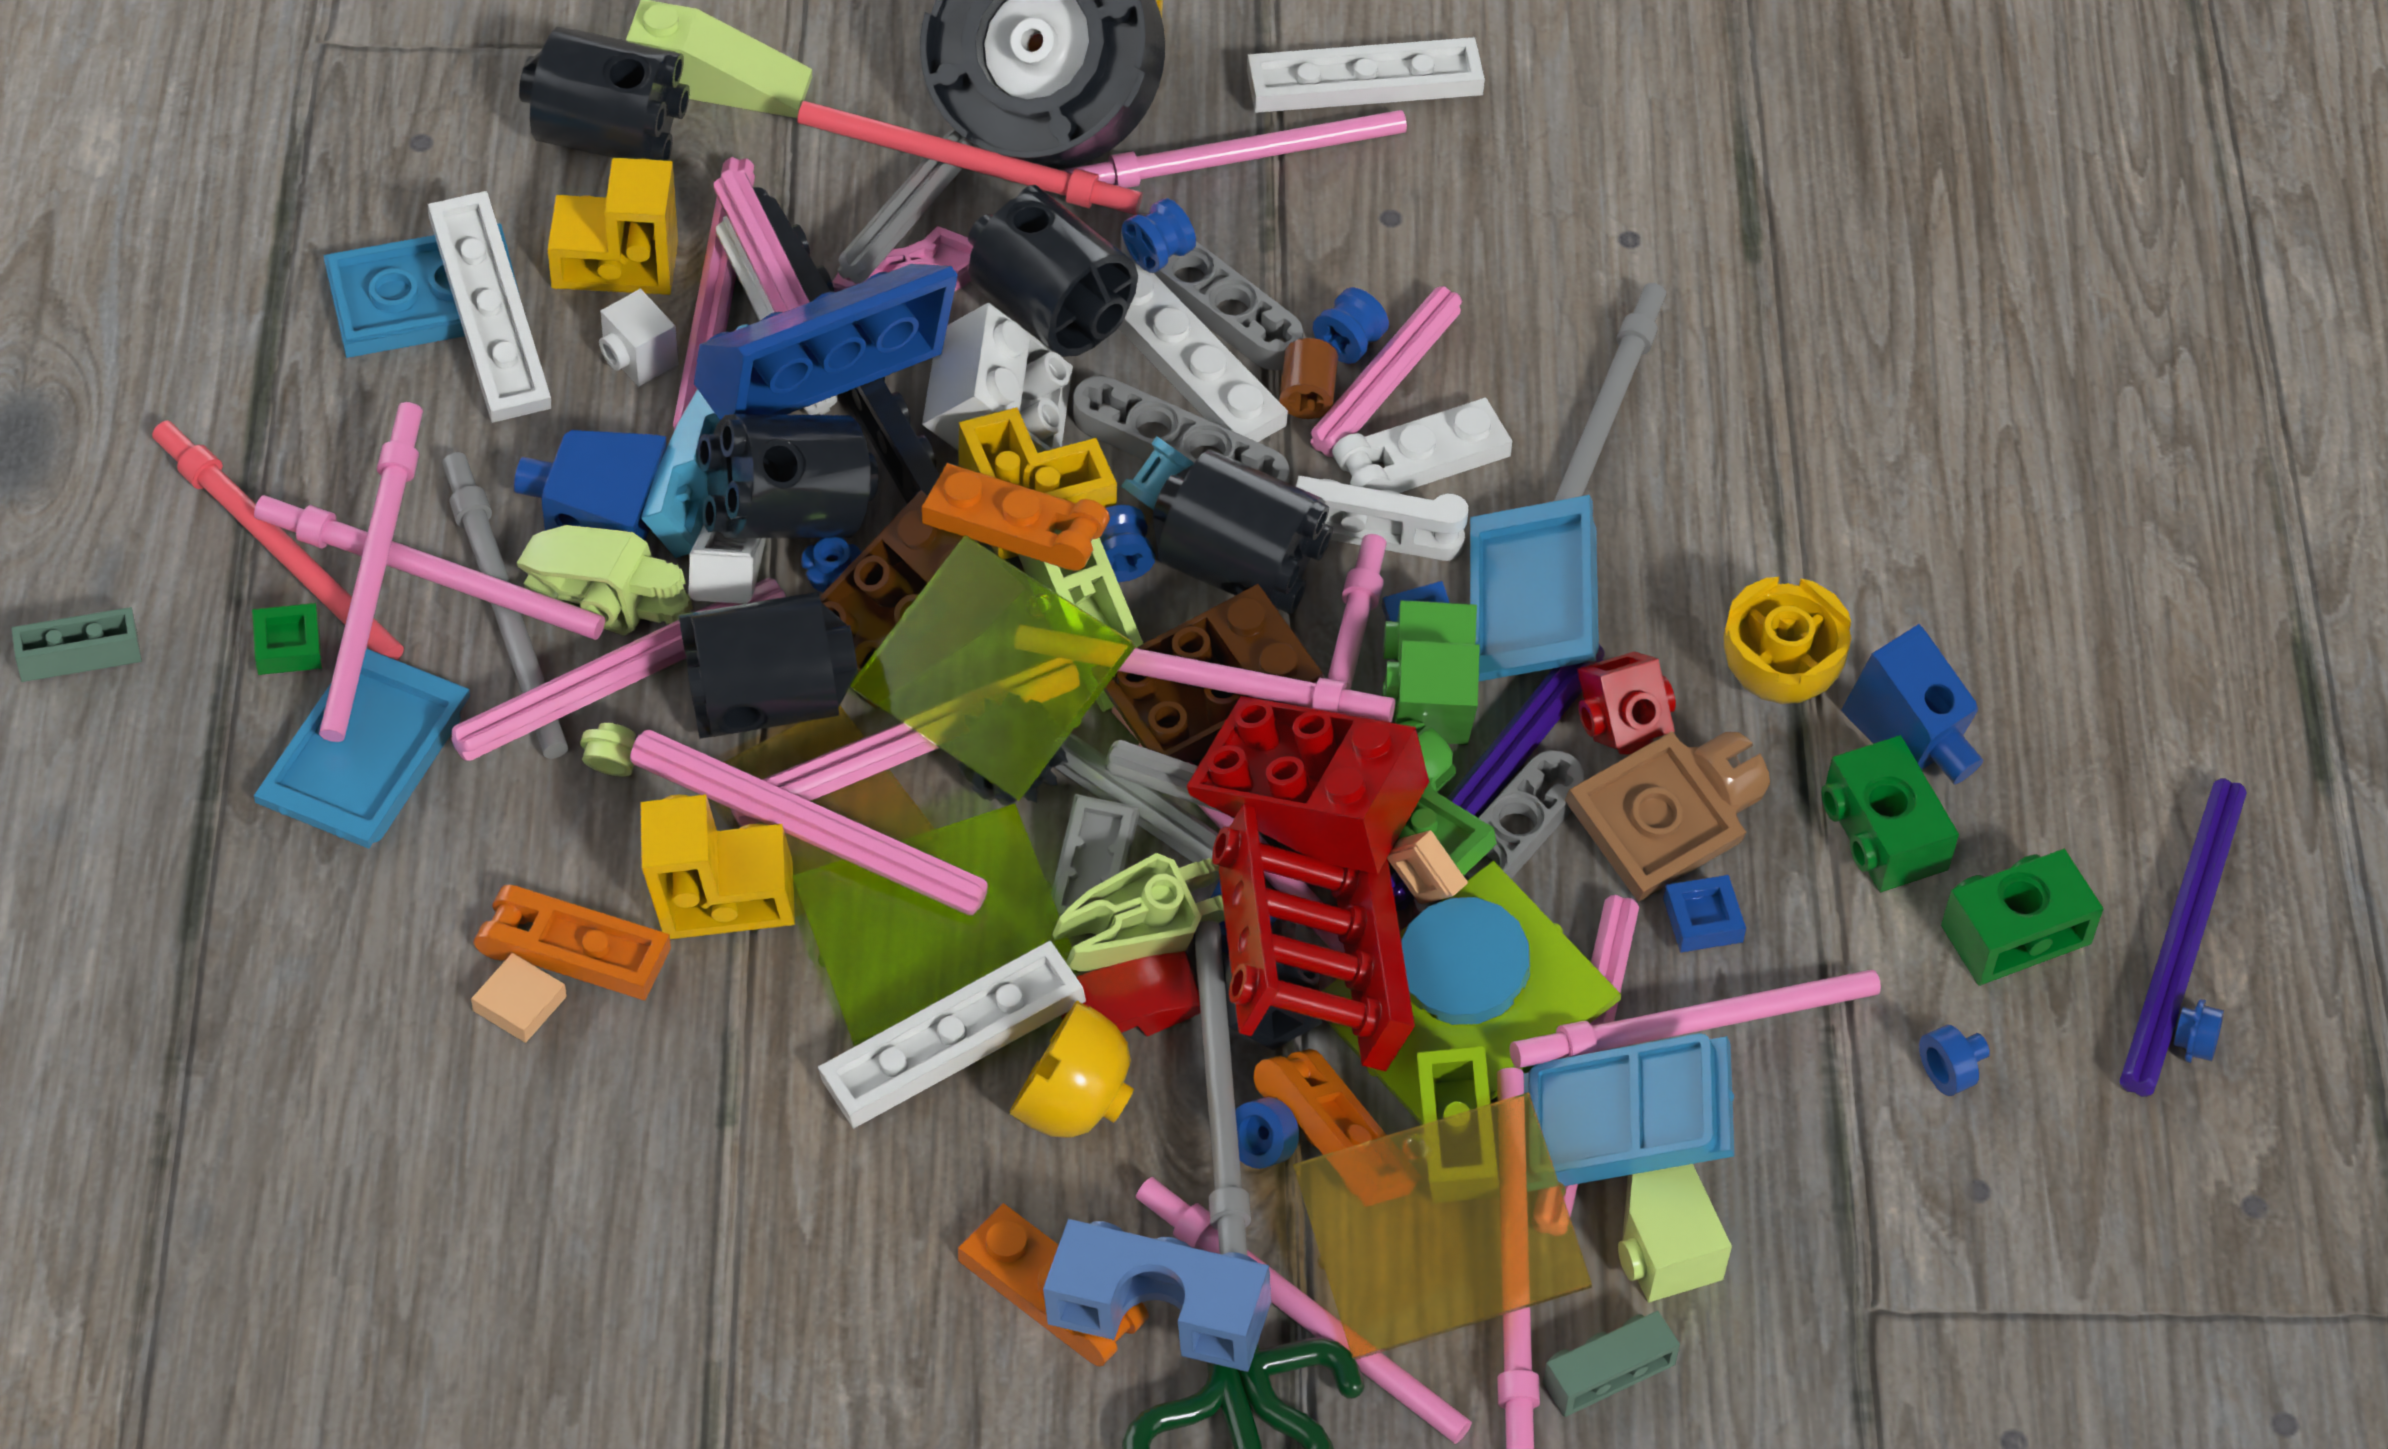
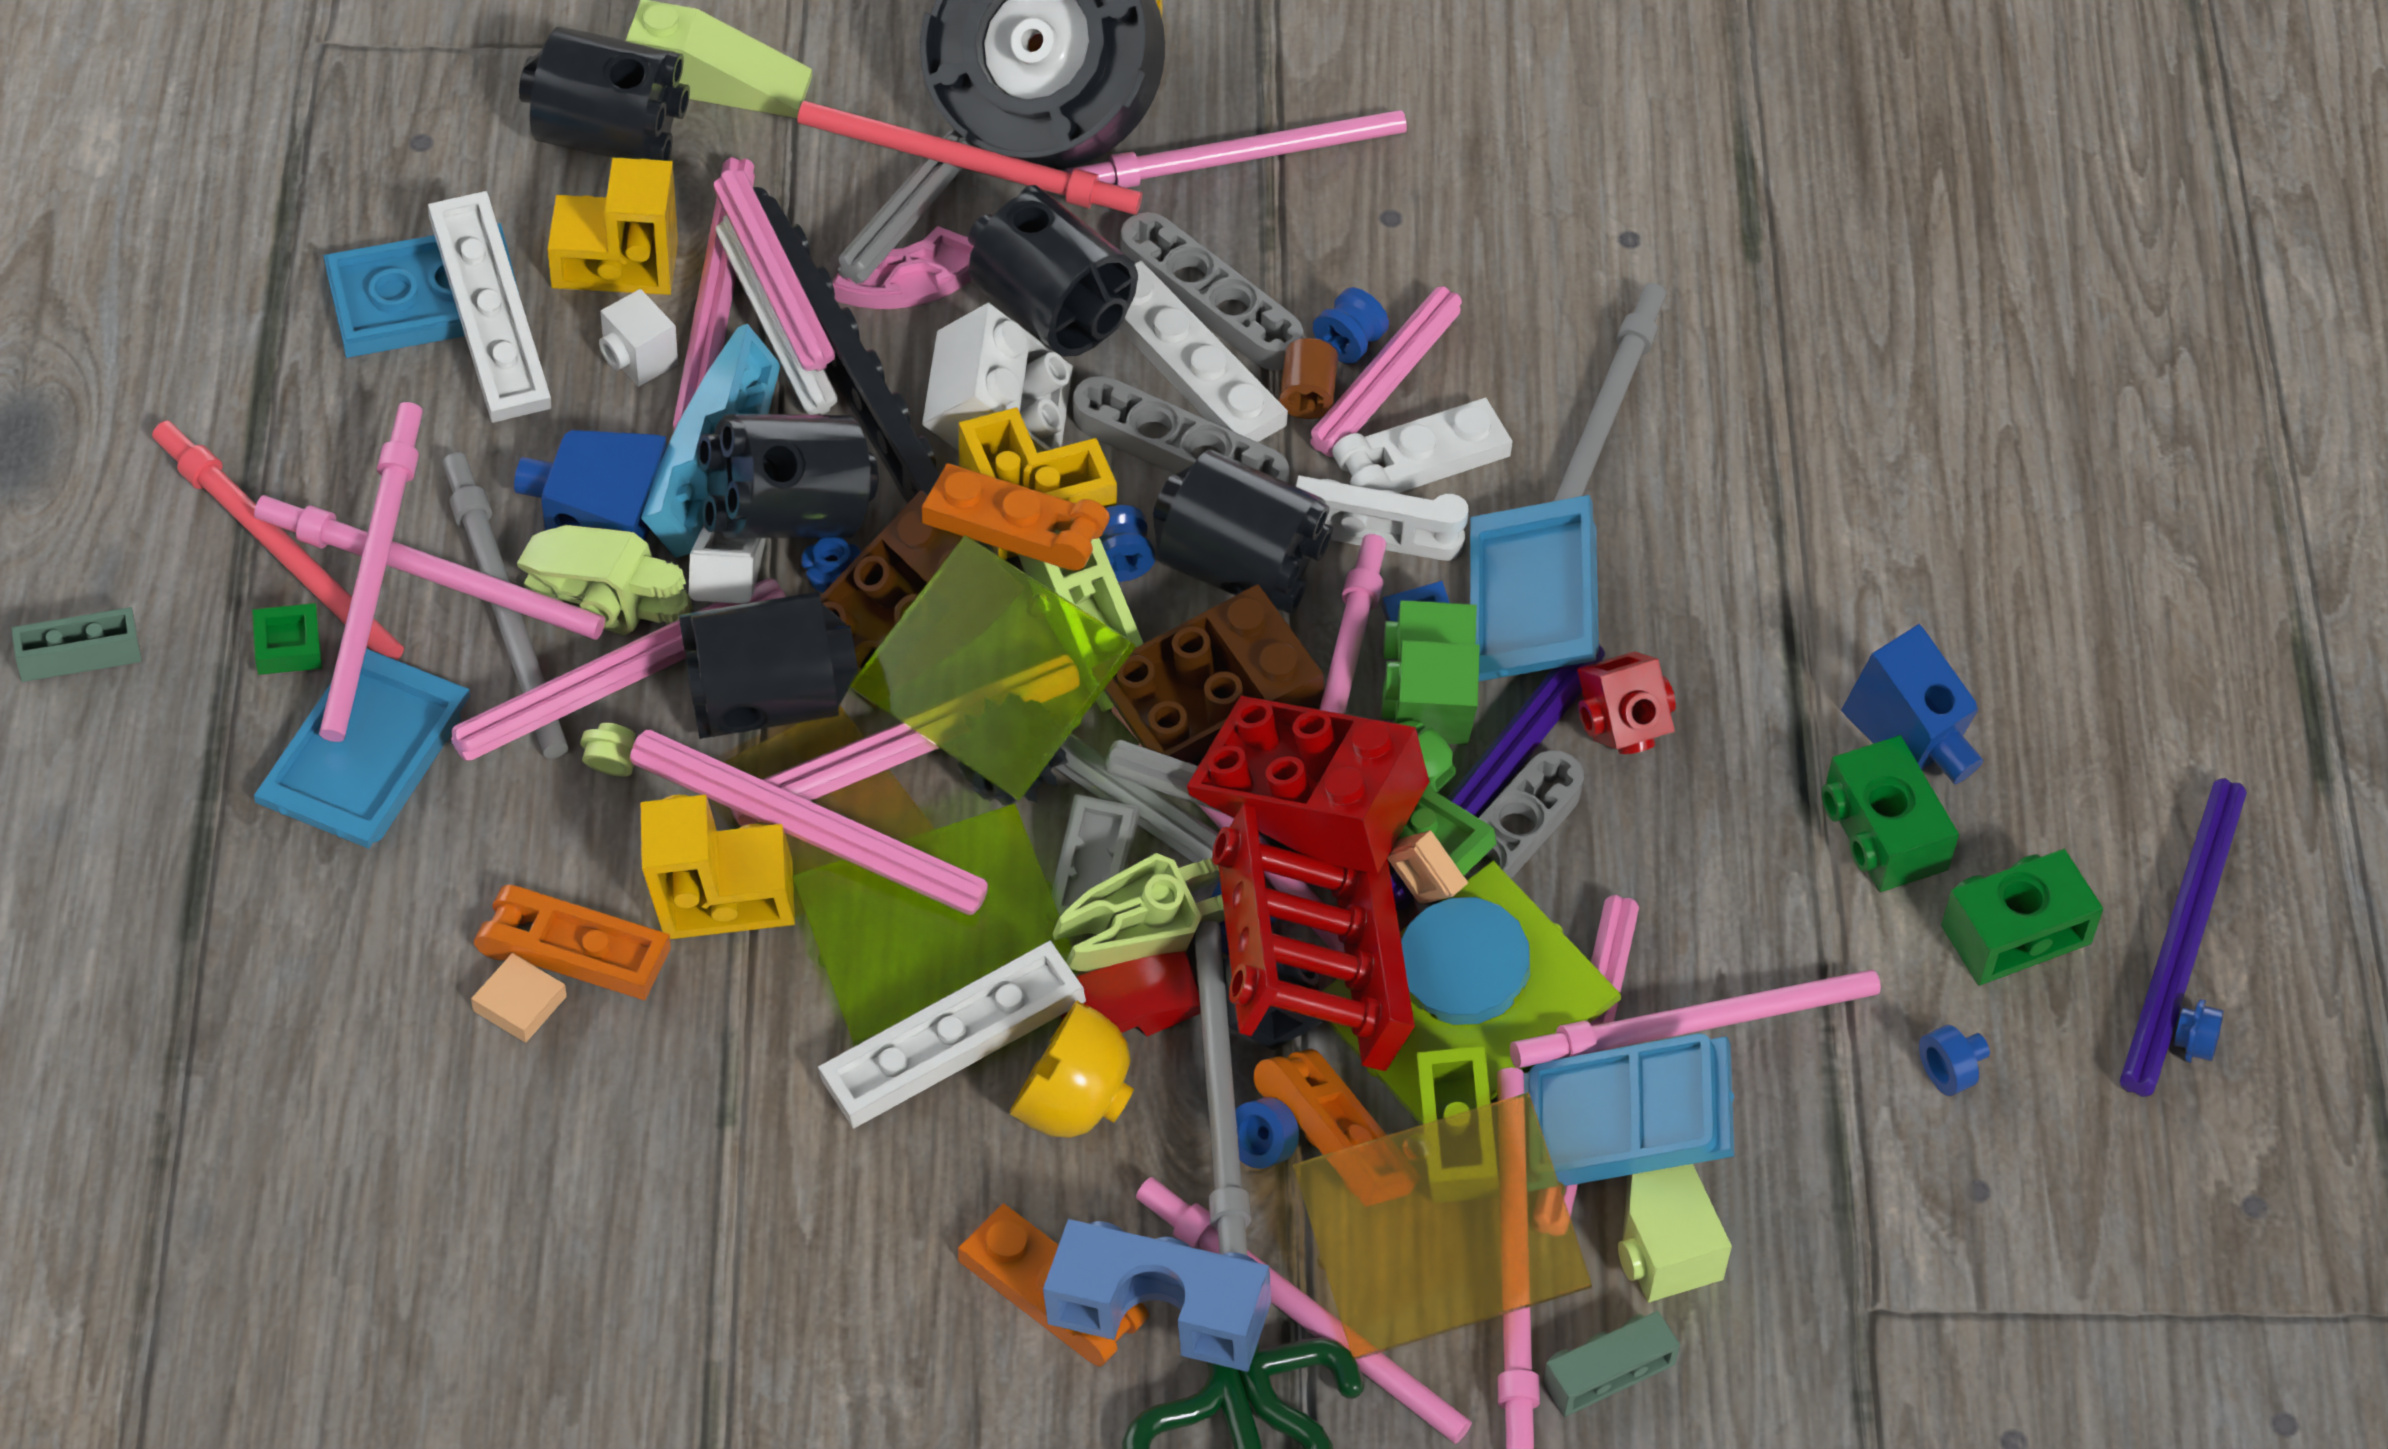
(828, 343): blue slope -> none
(1155, 472): medium azure bush -> none
(1158, 235): blue wheel -> none
(1323, 695): bright pink bar -> none
(1365, 74): white plate -> none
(1669, 807): medium nougat plate -> none
(1704, 913): blue plate -> none
(1787, 639): yellow cylinder -> none

